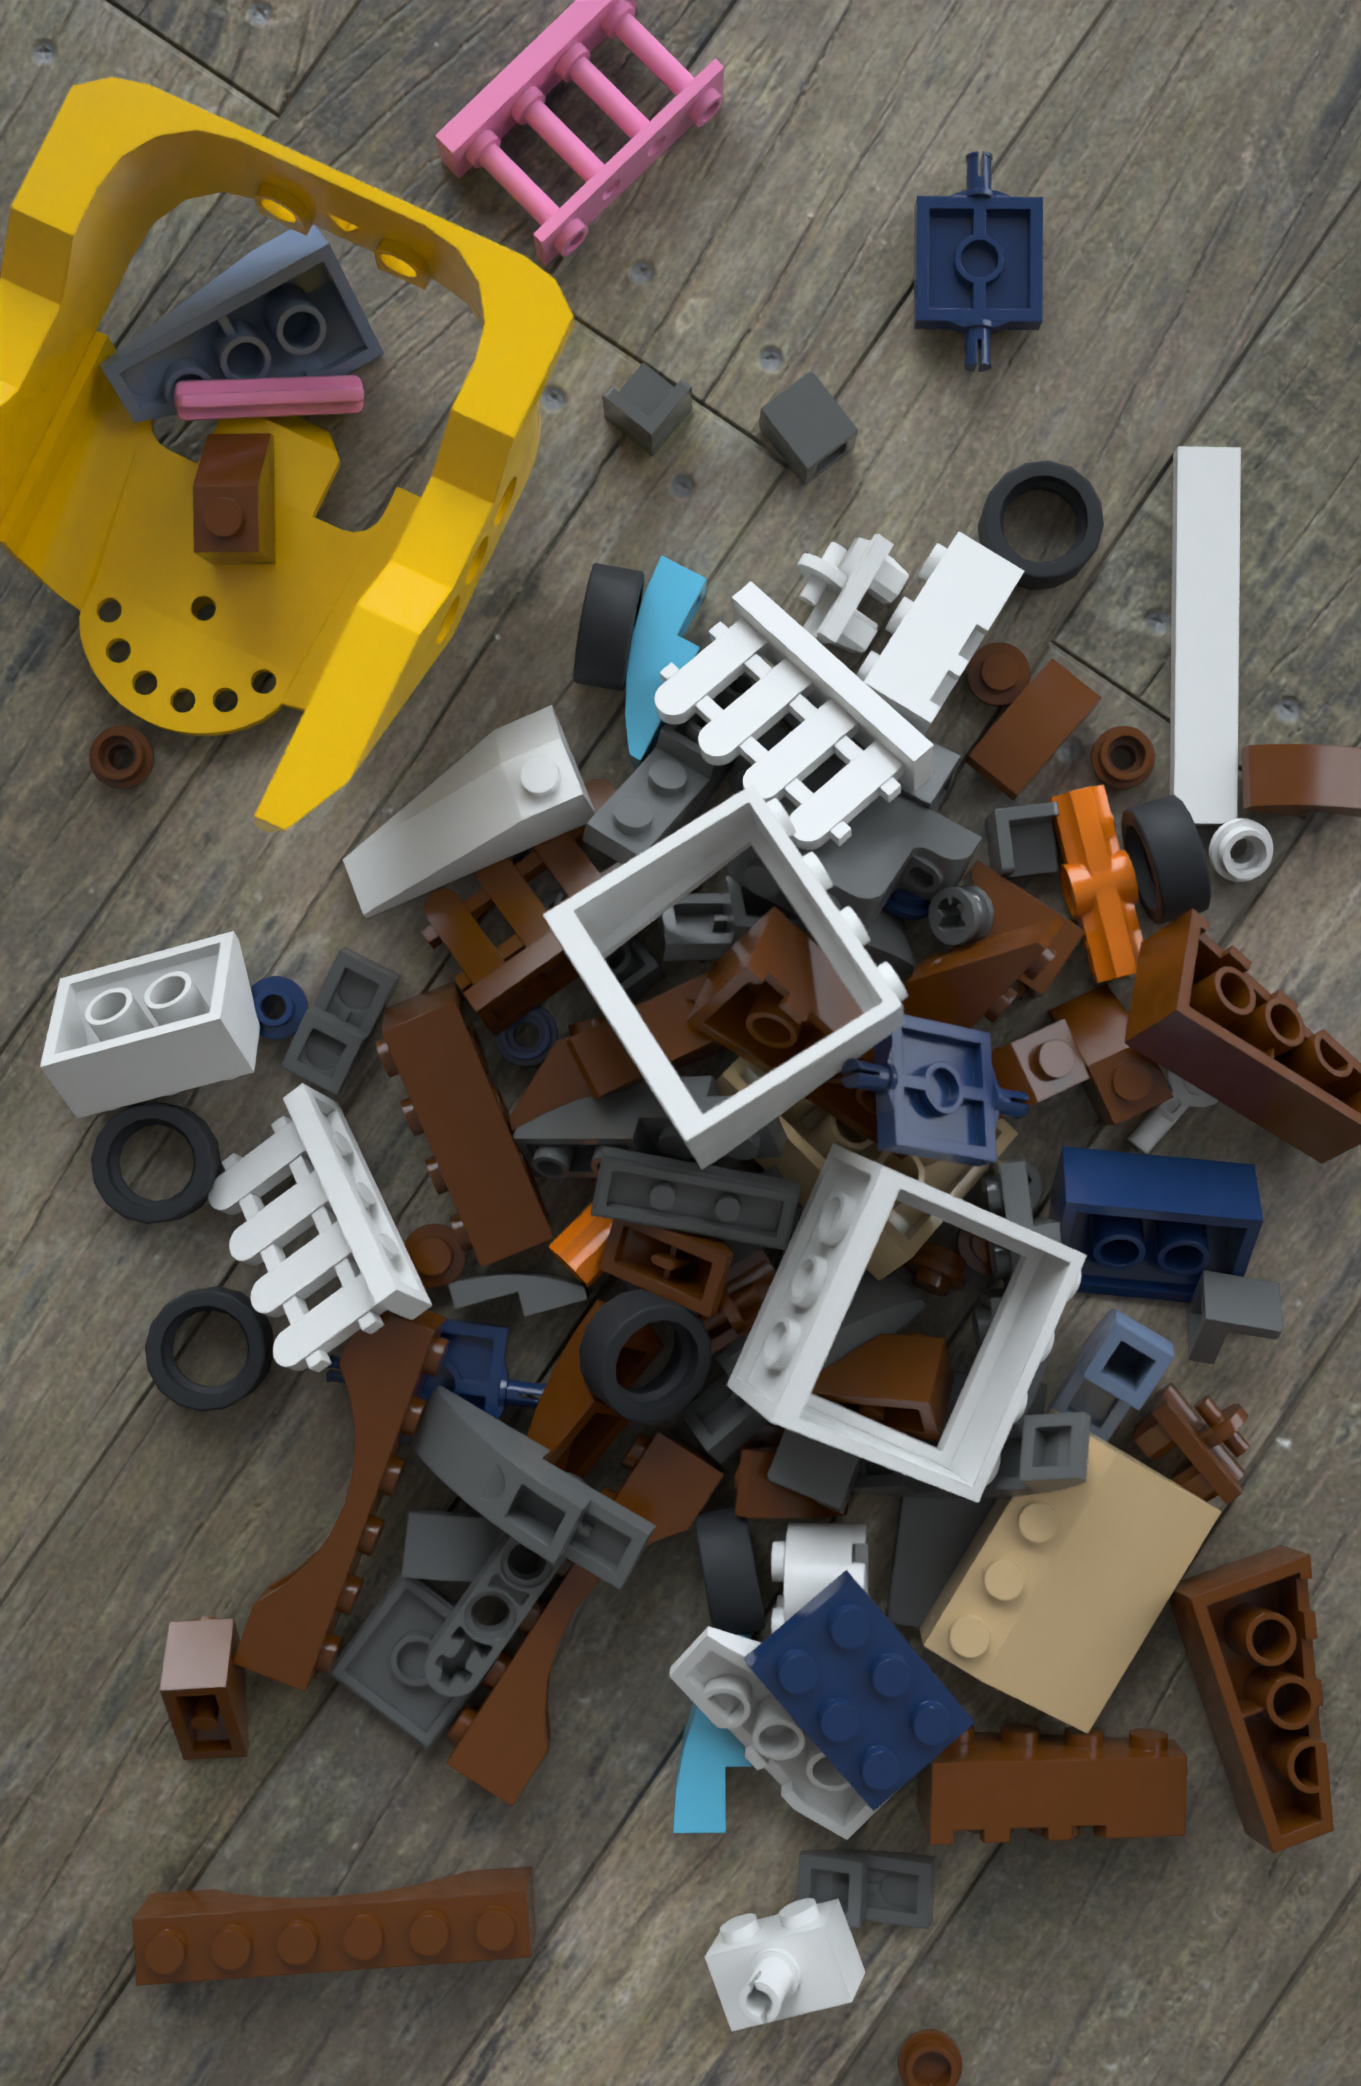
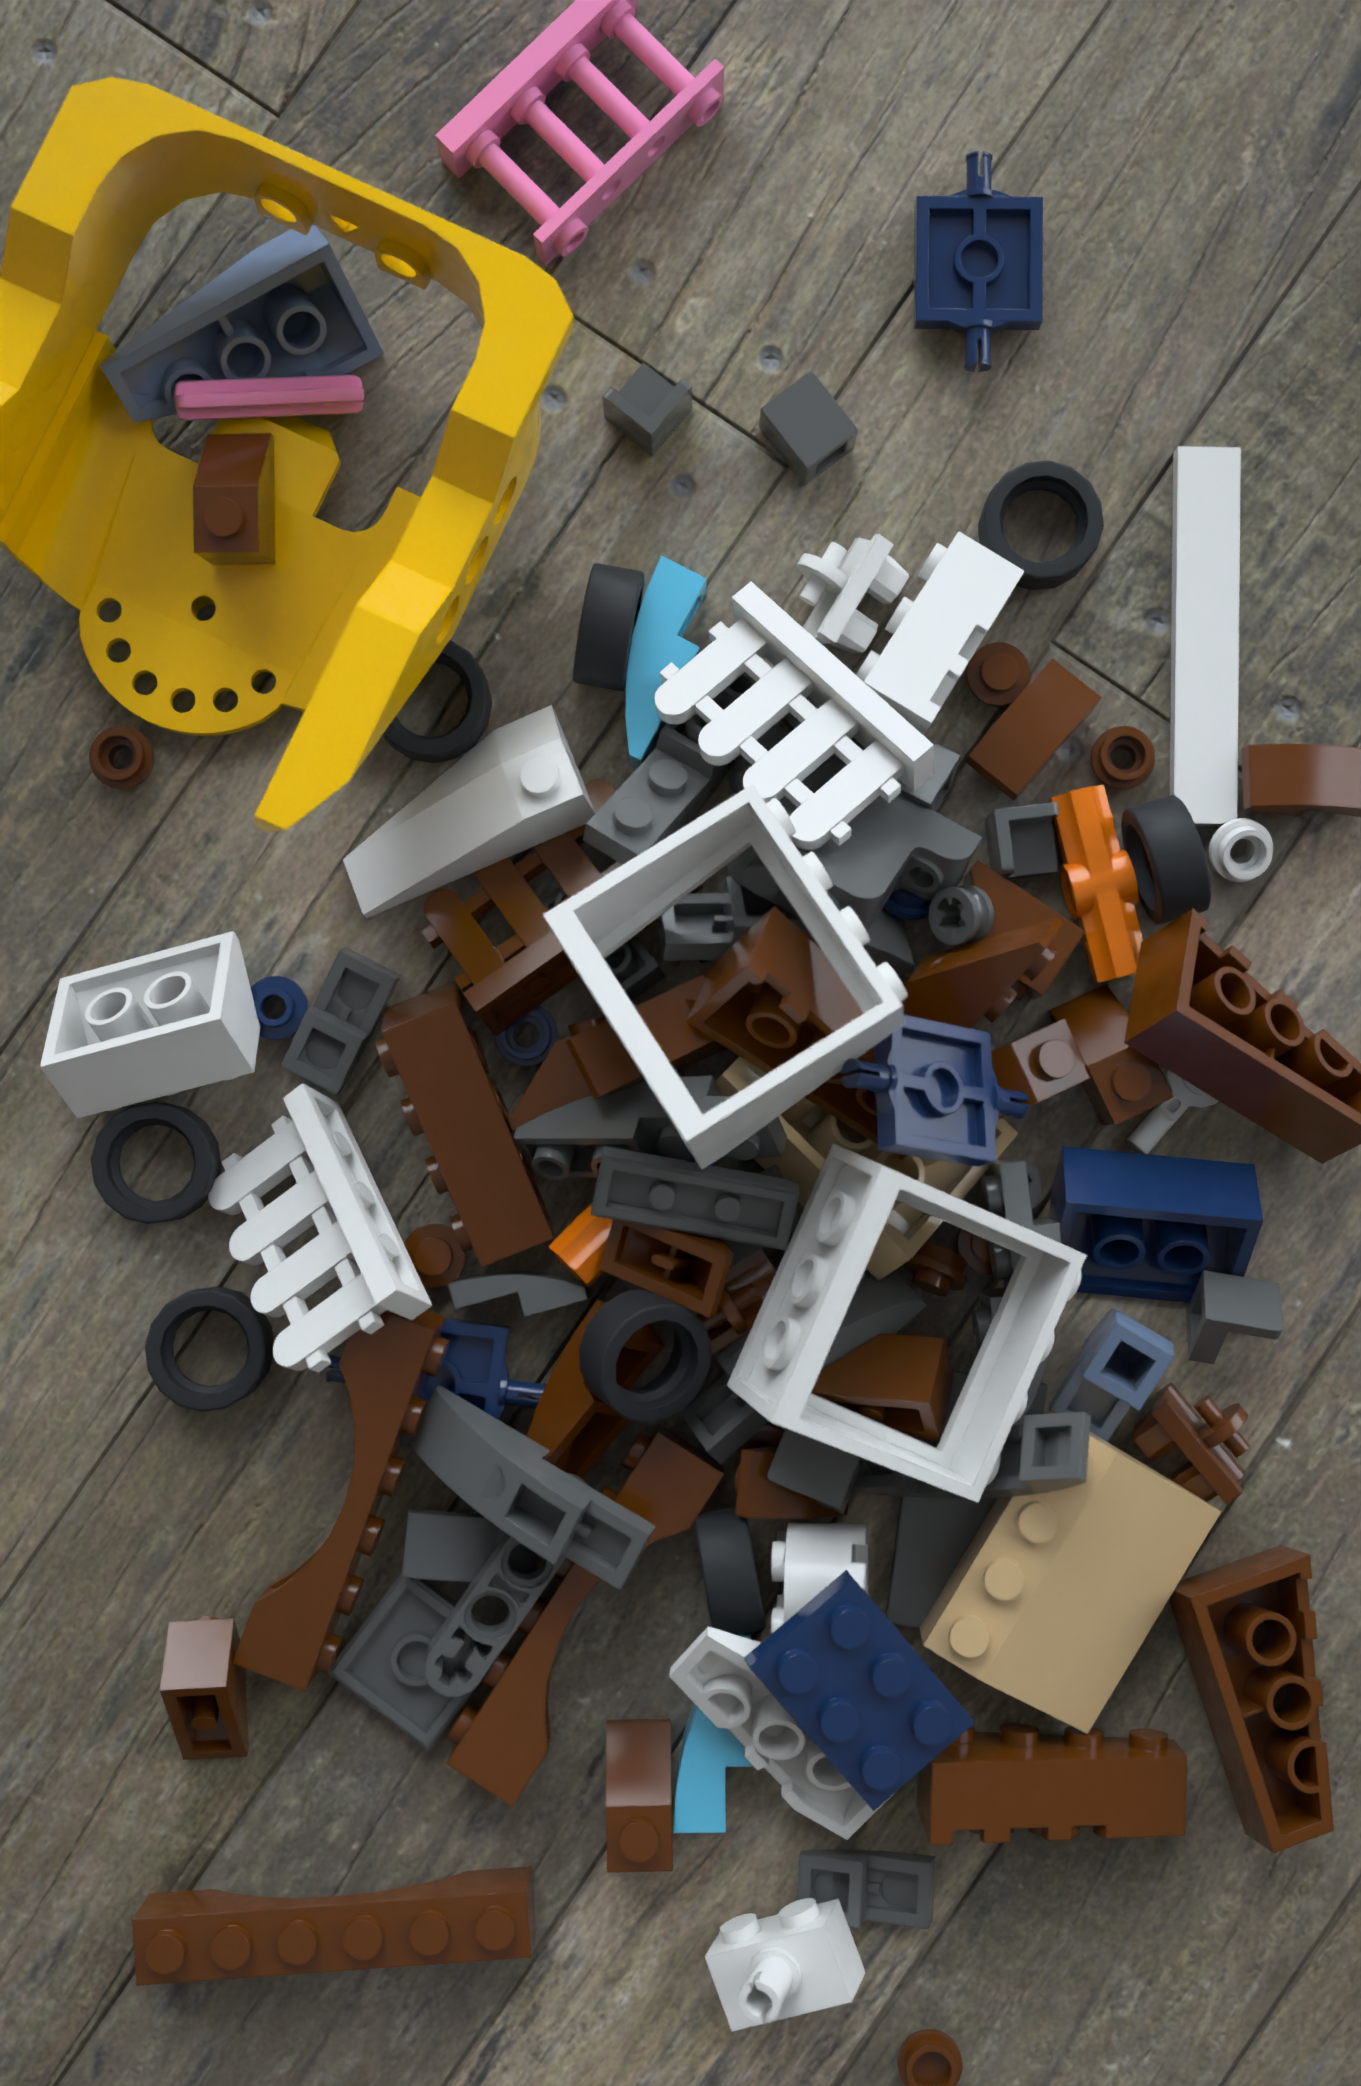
(470, 727): none -> black tyre
(639, 1795): none -> reddish brown slope

